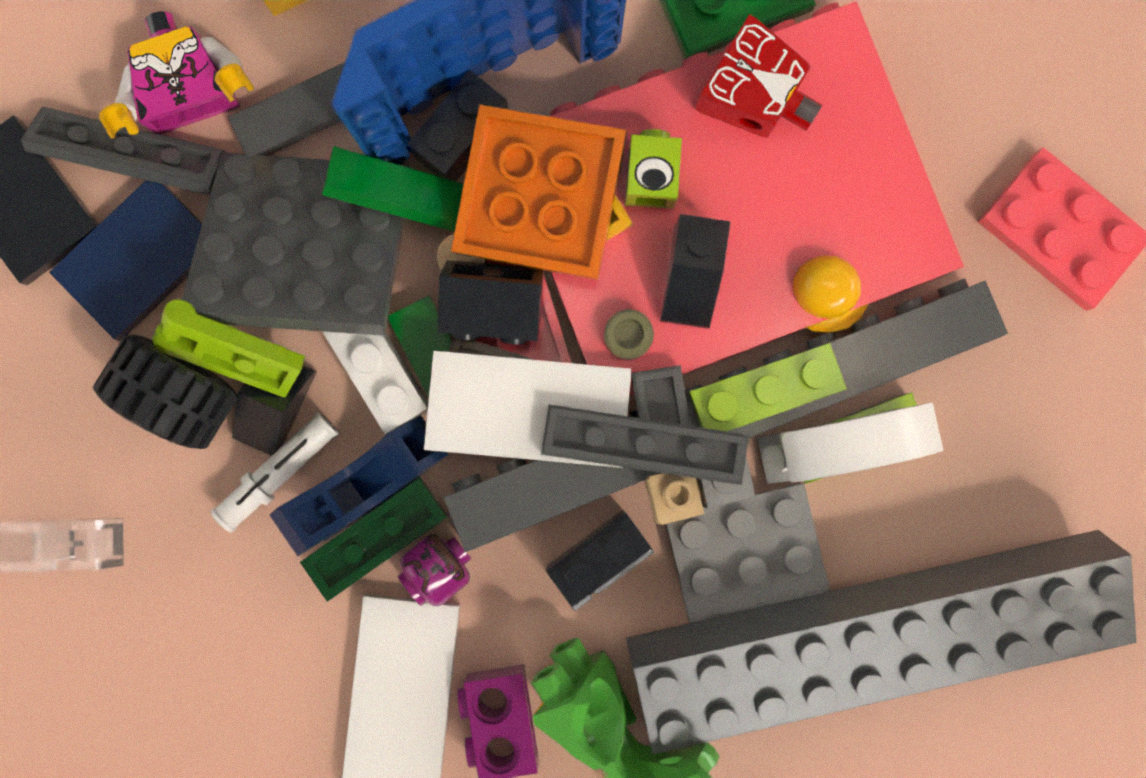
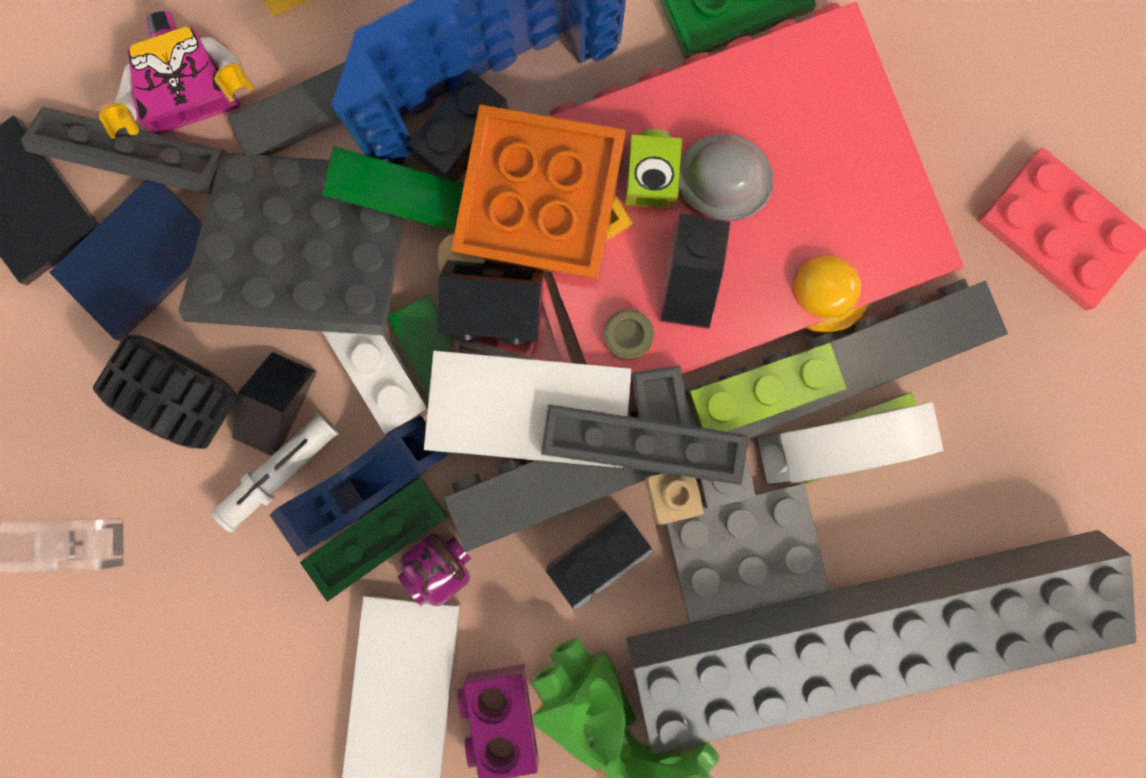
(226, 349): lime plate -> none
(725, 177): none -> light grey hat
(758, 83): red torso -> none

